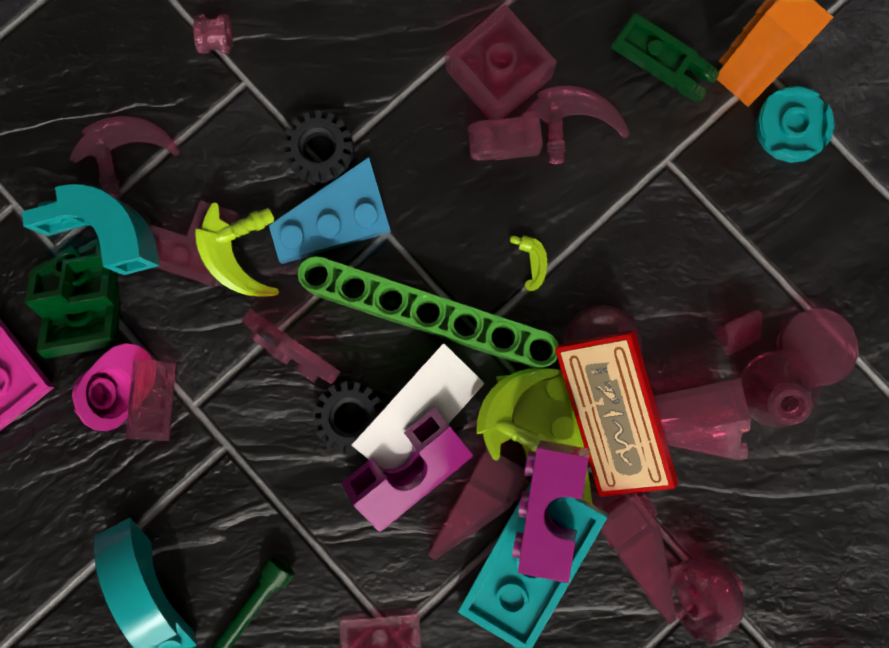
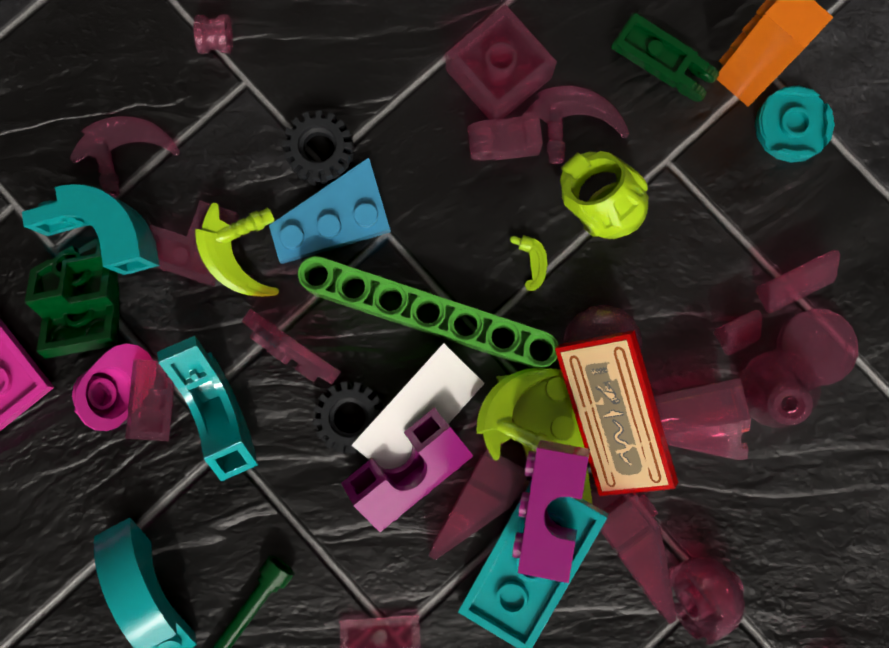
(214, 407): none -> teal arch
(613, 209): none -> lime helmet
(799, 281): none -> clear pink slope

